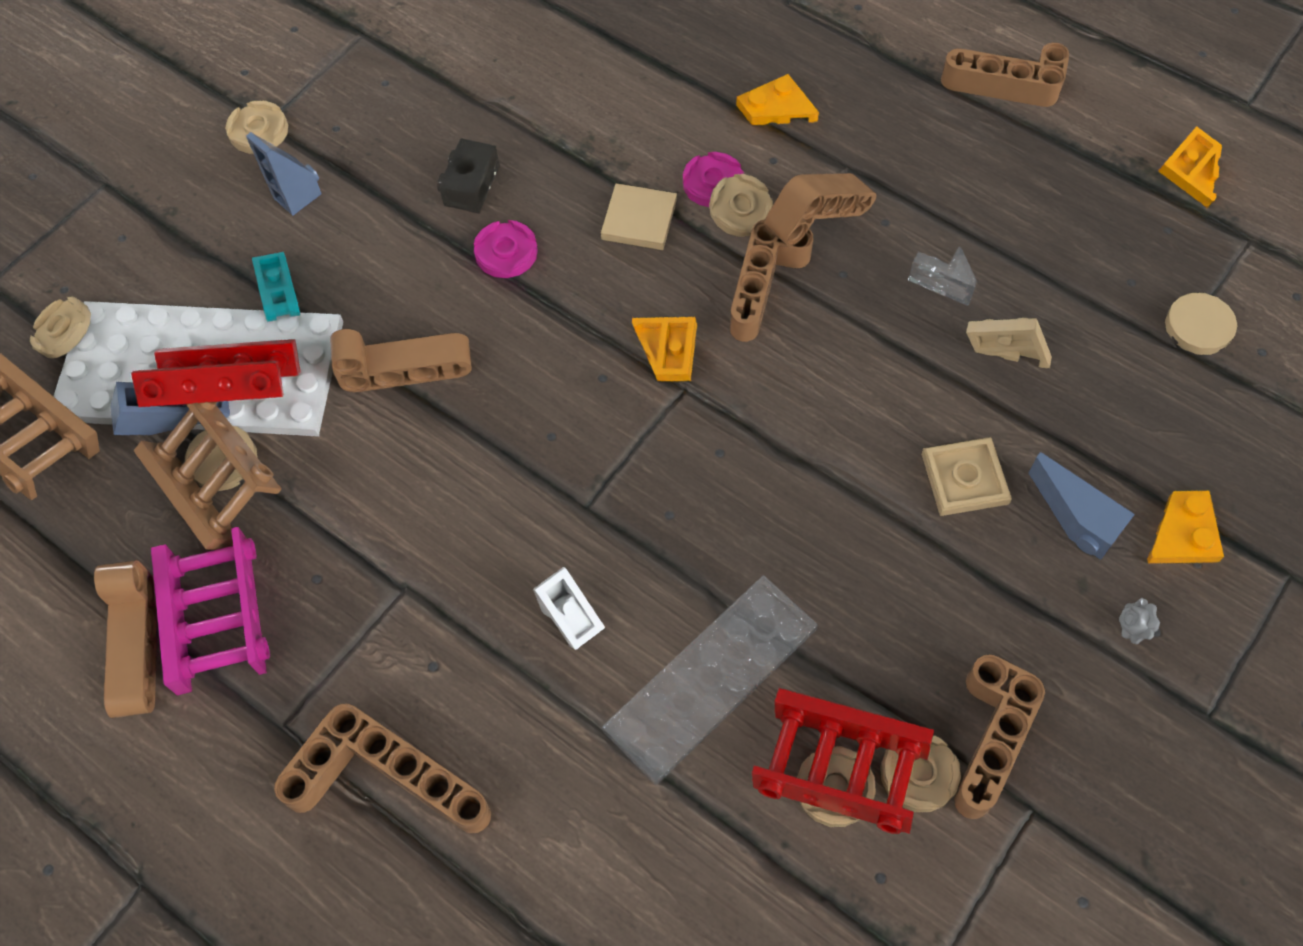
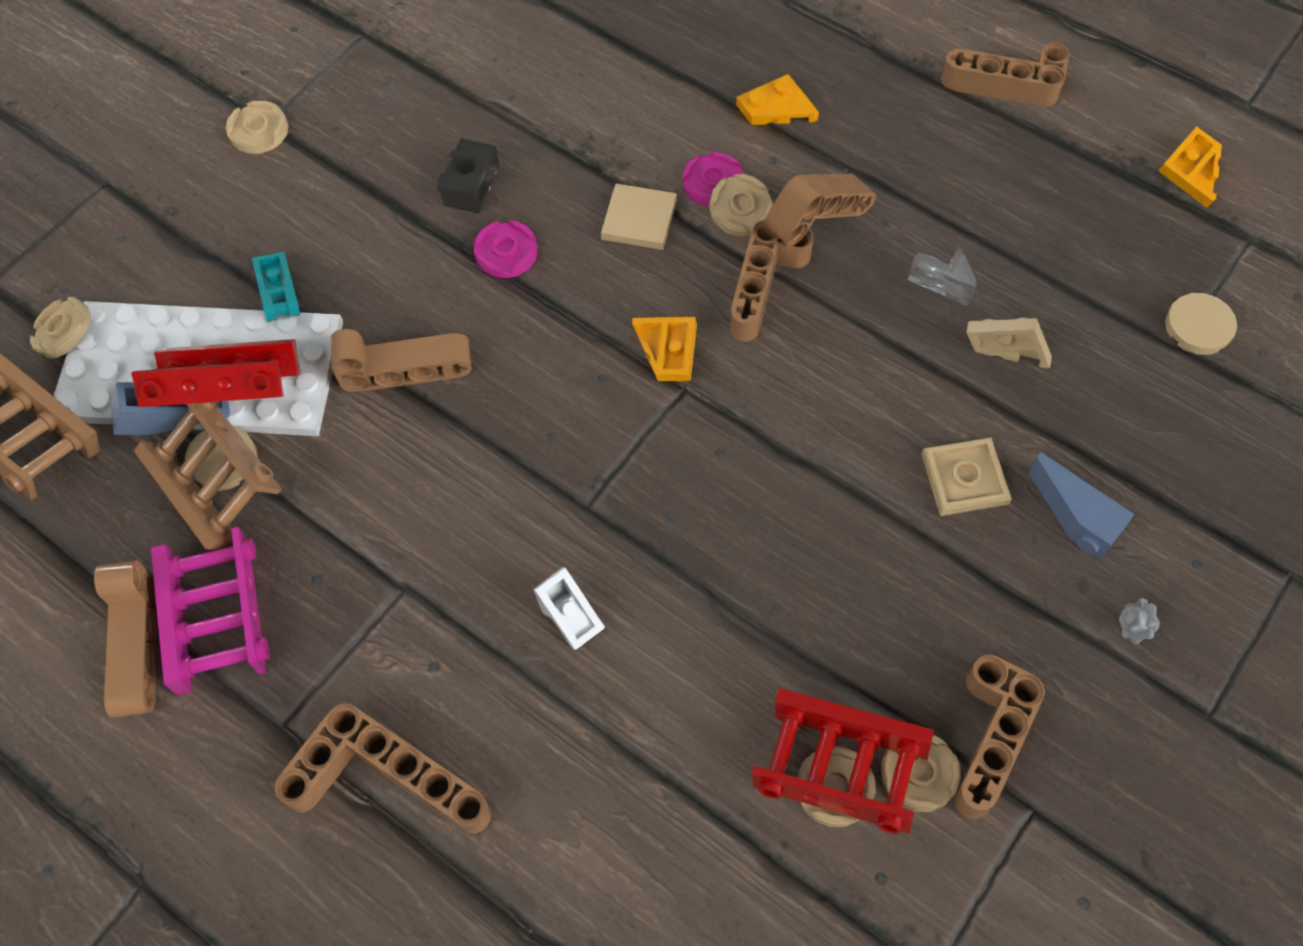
(286, 177): sand blue slope -> none
(709, 679): clear plate -> none
(1187, 530): light orange wing -> none

